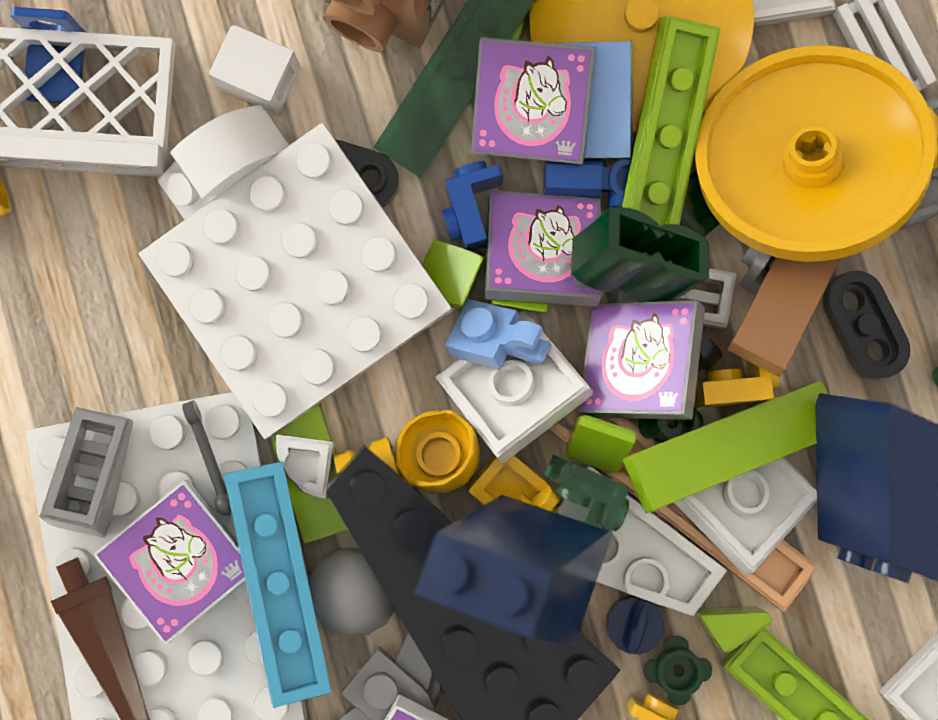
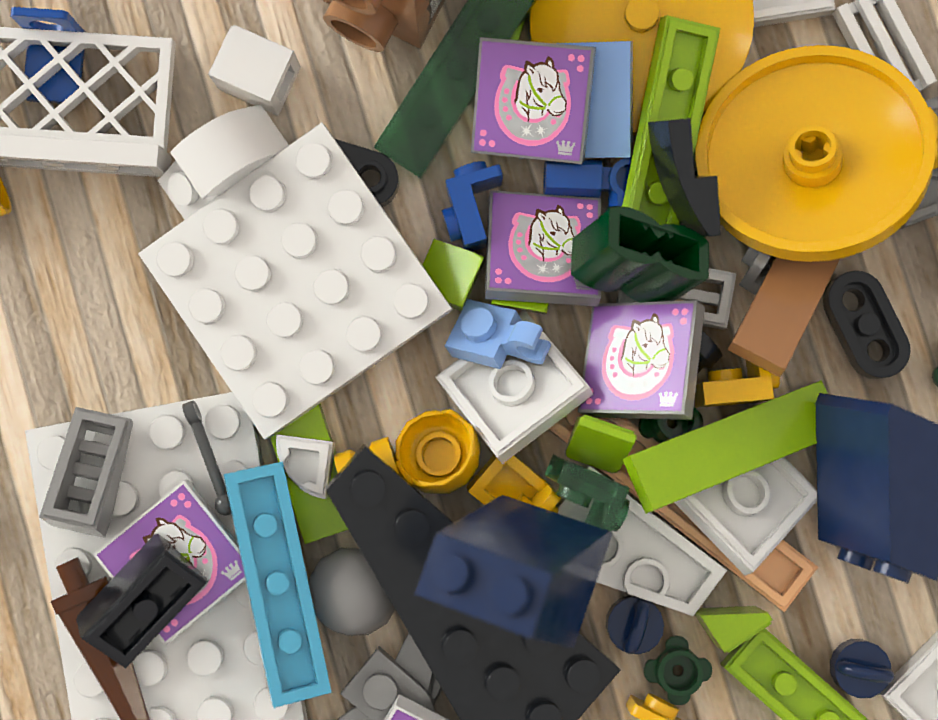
(139, 601): none -> black slope
(690, 196): none -> black slope
(860, 668): none -> dark blue tile

